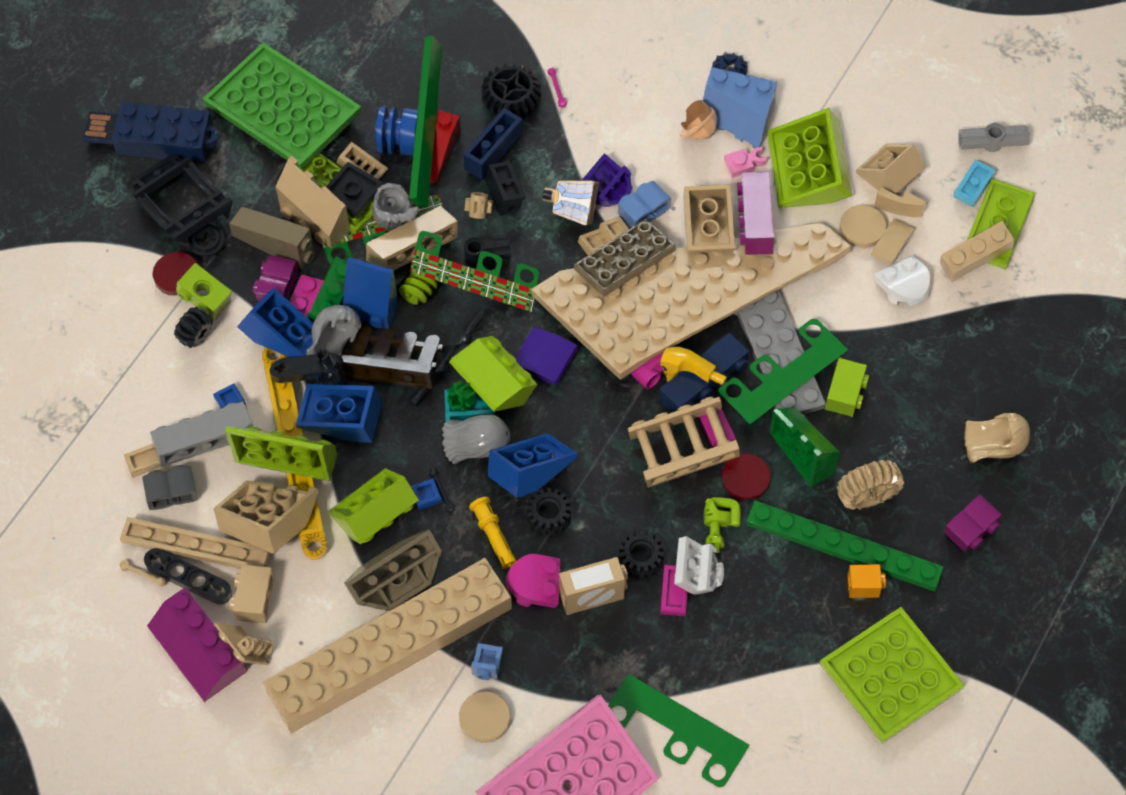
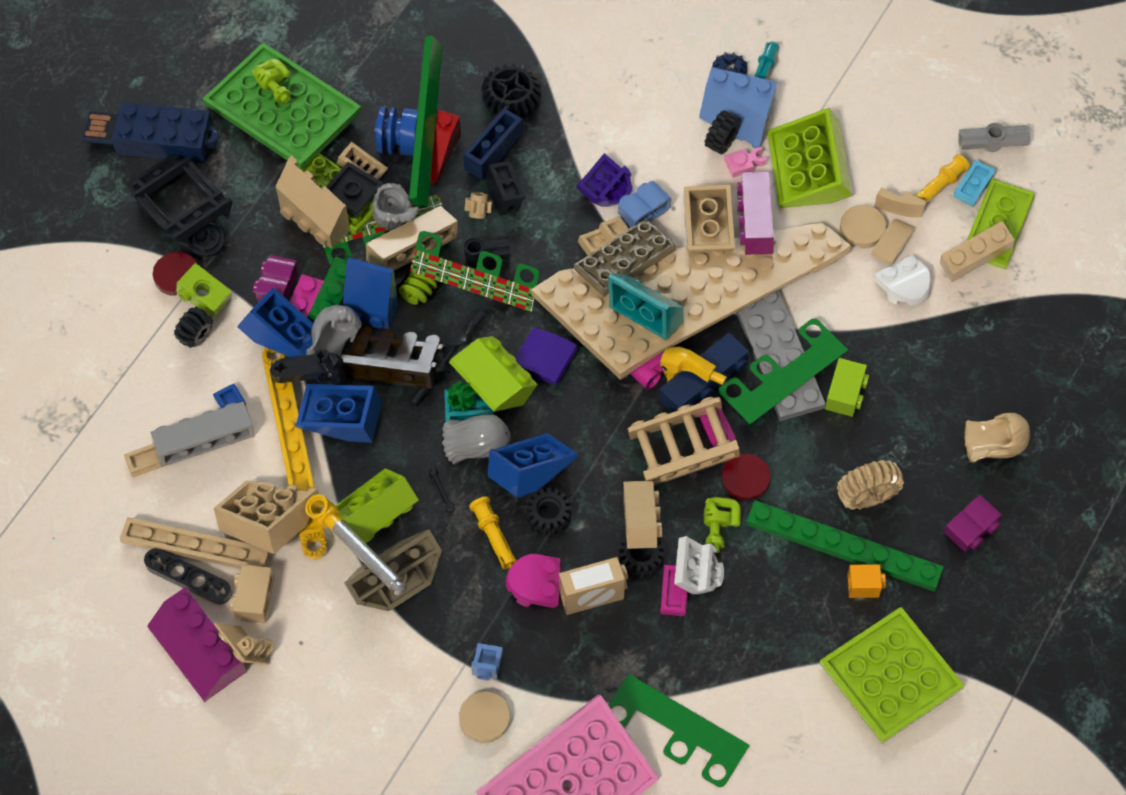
(125, 566): tan hinge -> none
(169, 487): dark grey brick -> none
(269, 77): none -> lime piece
(274, 235): dark tan slope -> none
(282, 452): lime slope -> none
(331, 519): none -> flat silver piece
(387, 645): tan brick -> none
(427, 494): blue tile -> none
(562, 102): dark pink hinge -> none
(573, 200): torso -> none
(641, 514): none -> tan brick
(644, 305): none -> teal slope
(699, 121): piece -> none
(722, 132): none -> black tyre
(767, 60): none -> teal axle
(804, 445): green wedge -> none
(892, 167): tan slope -> none
(947, 175): none -> yellow pin

